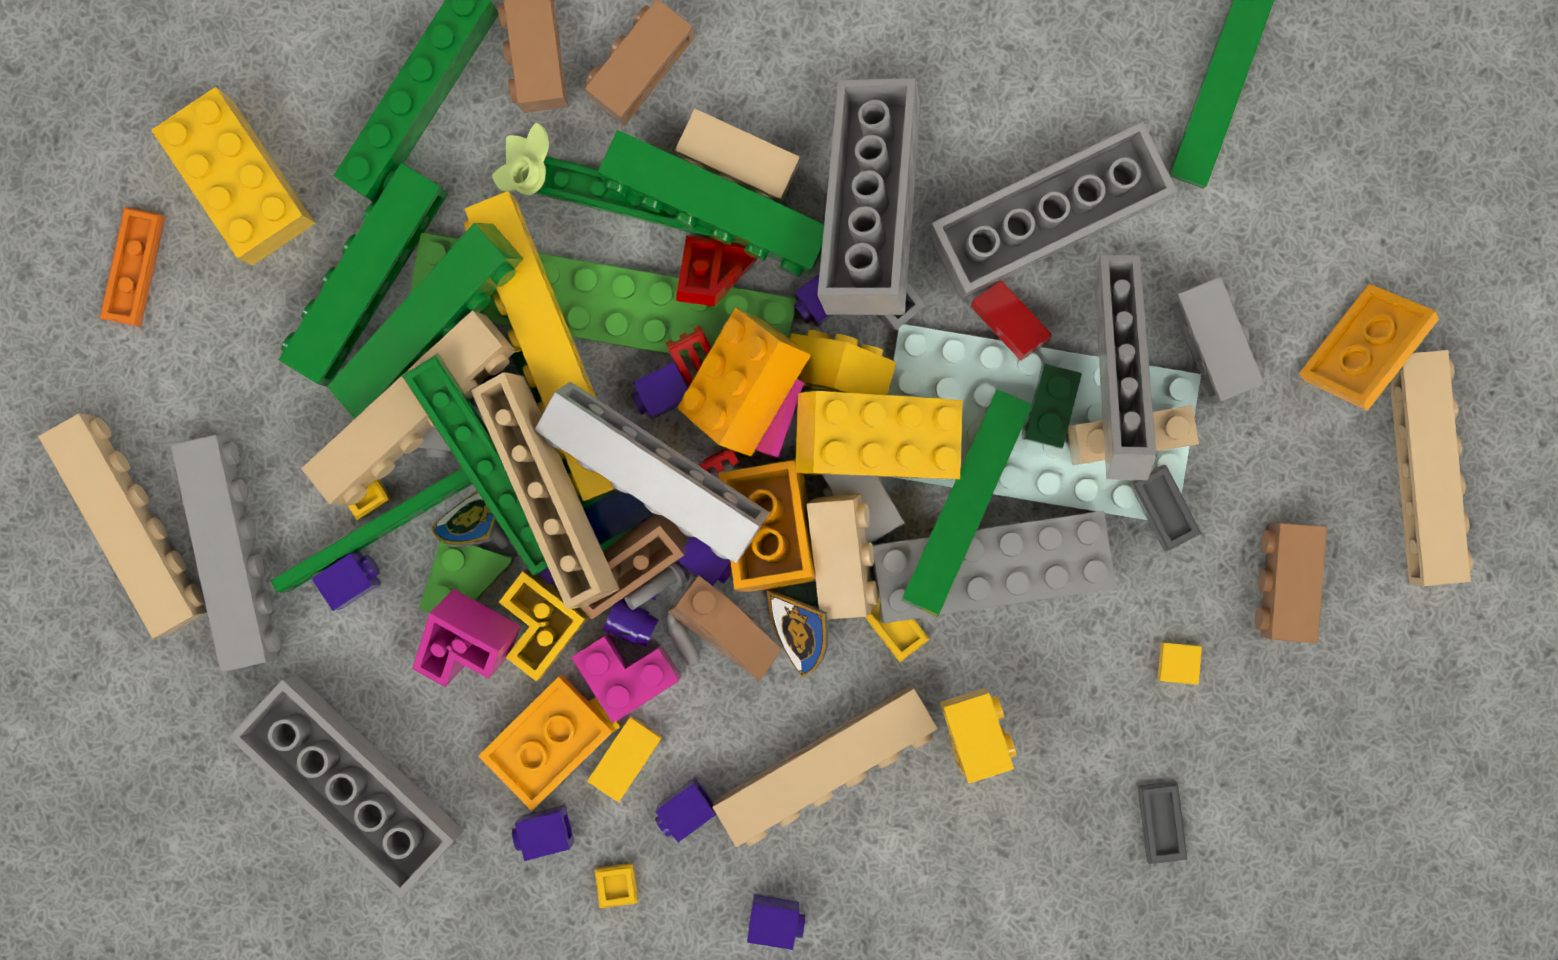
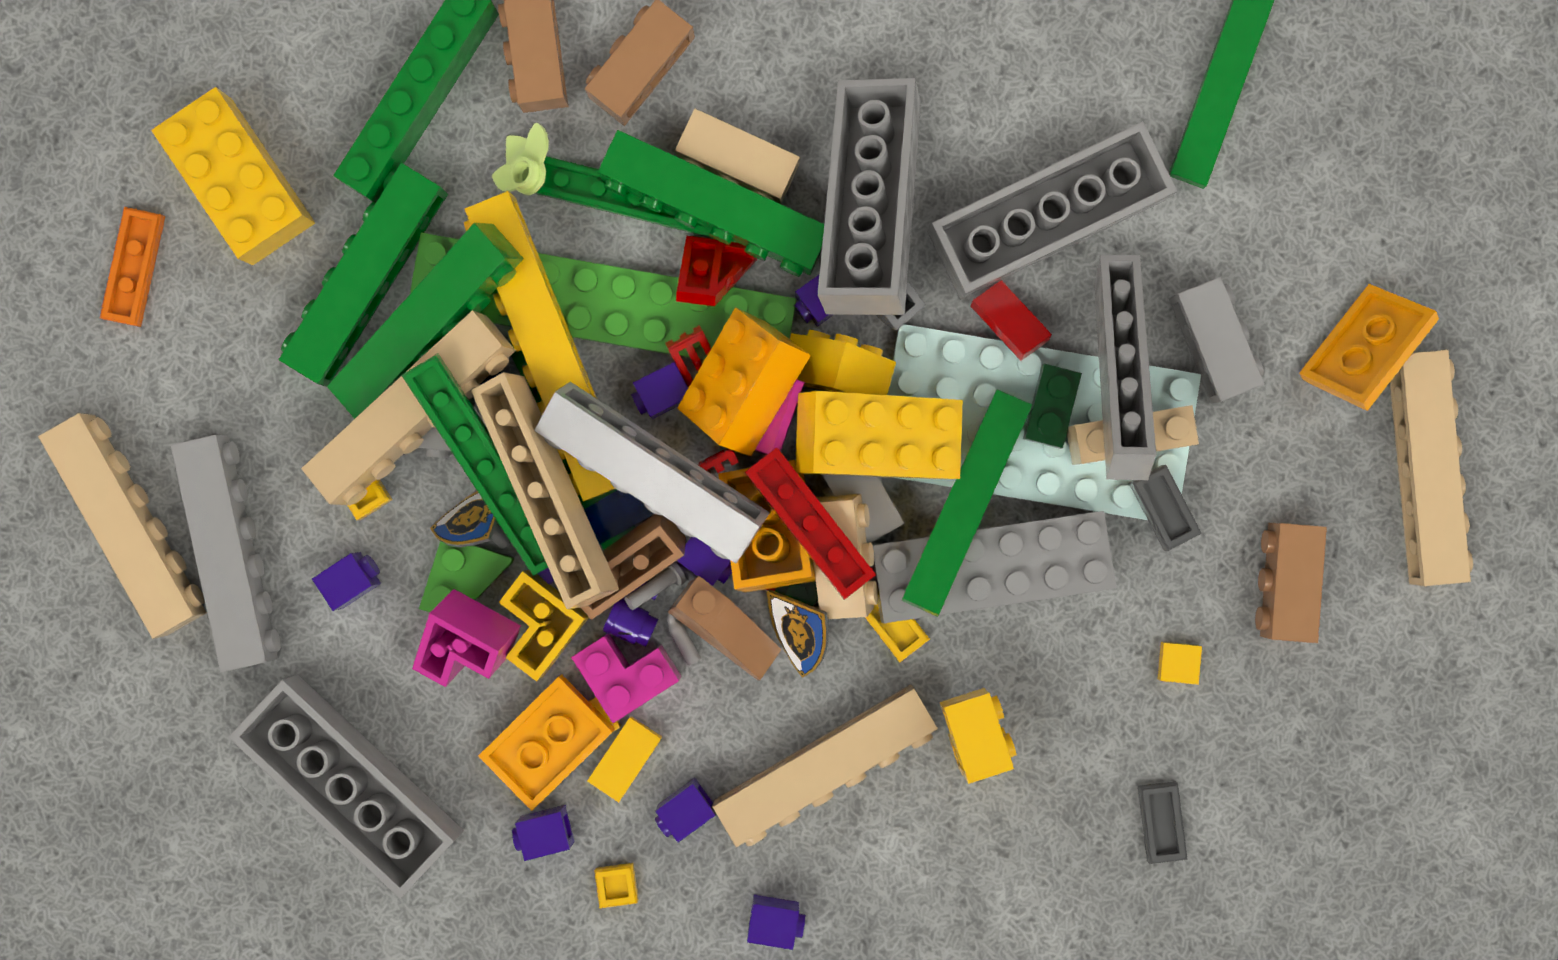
(372, 531): green tile -> none
(810, 523): none -> red plate

